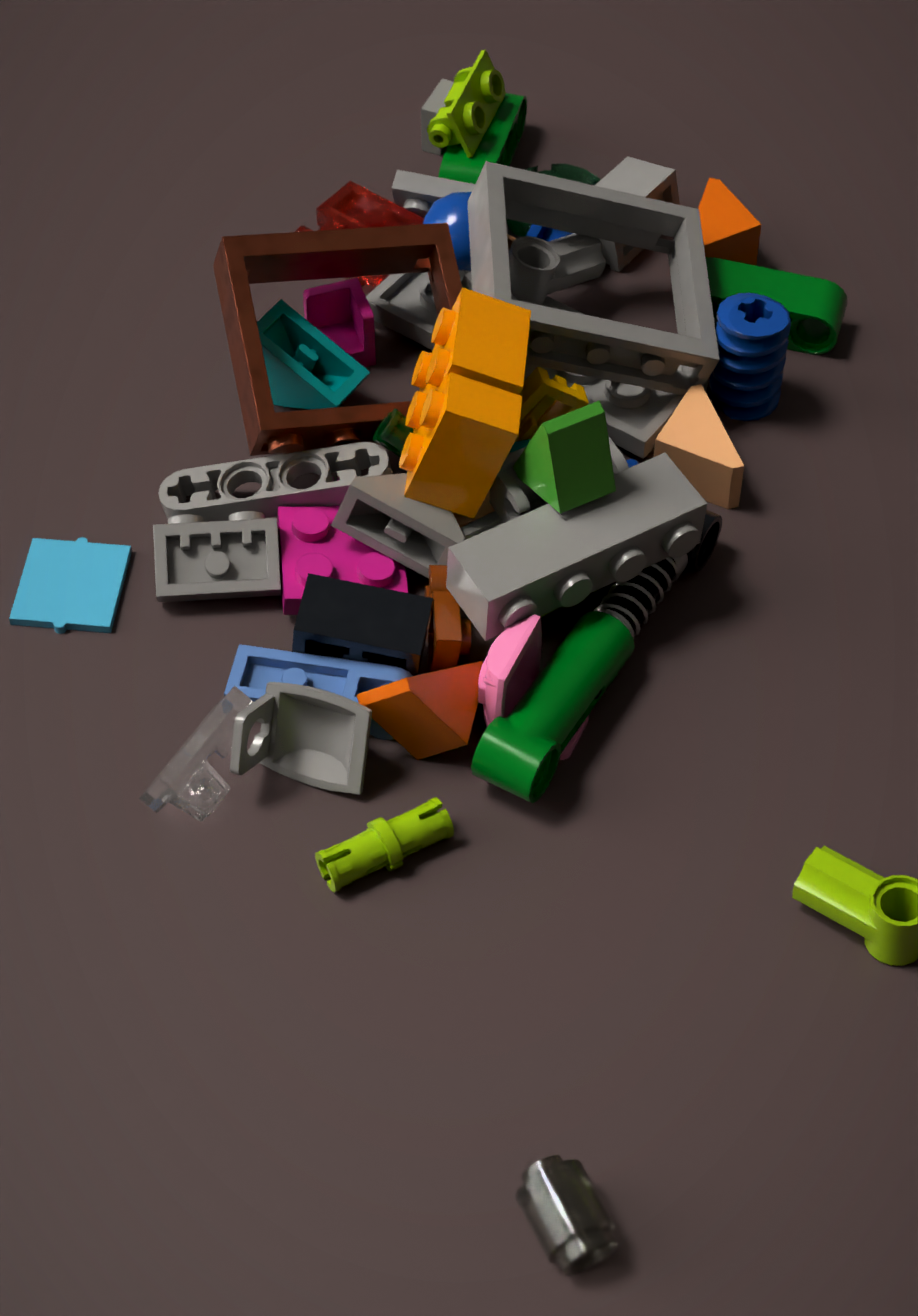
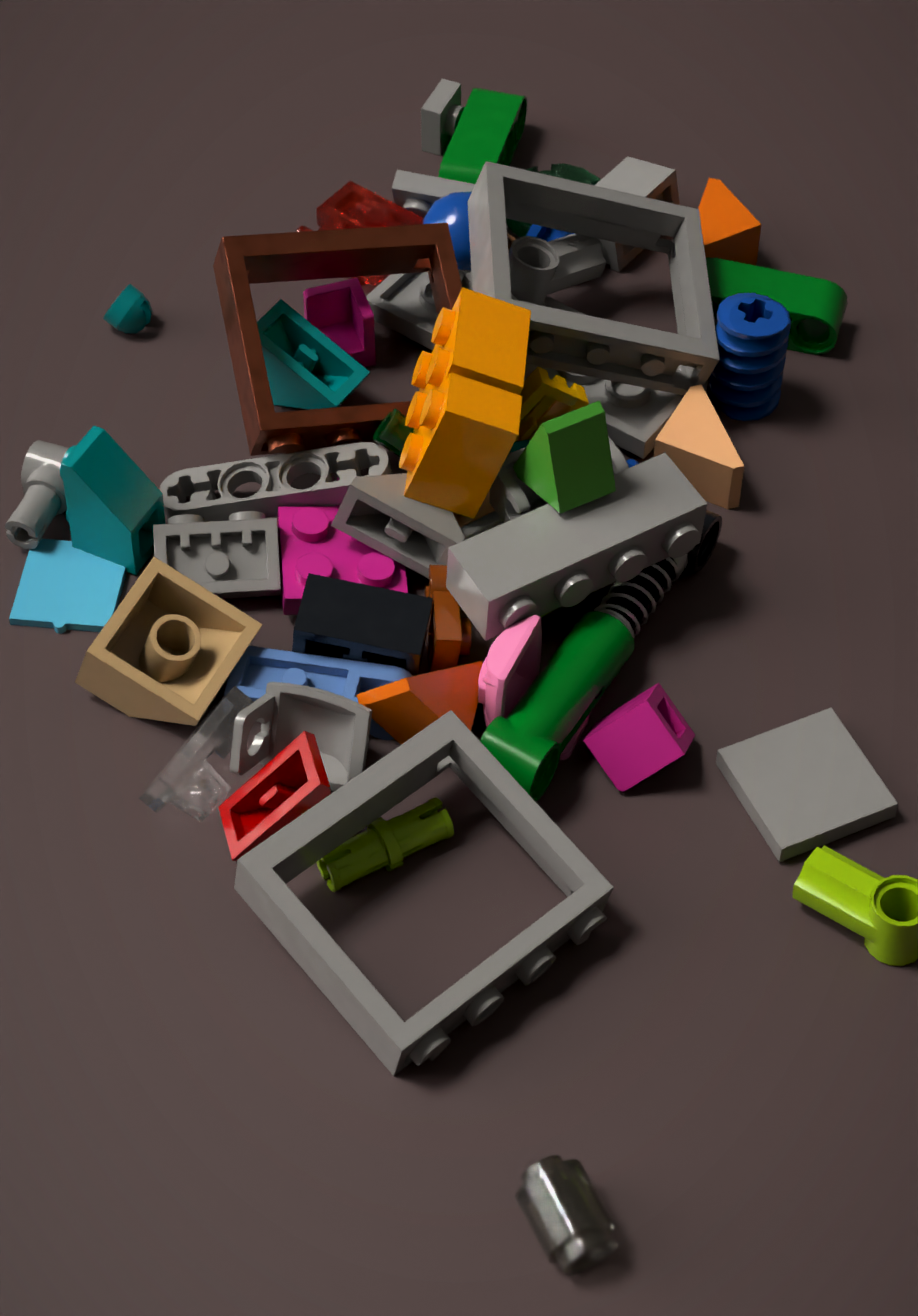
(42, 492): none -> light grey pin
(110, 501): none -> teal slope
(129, 311): none -> teal hinge
(166, 648): none -> tan slope
(275, 795): none -> red slope
(335, 819): none -> light grey window
(469, 106): lime hinge -> none
(639, 738): none -> dark pink panel
(806, 784): none -> light grey tile

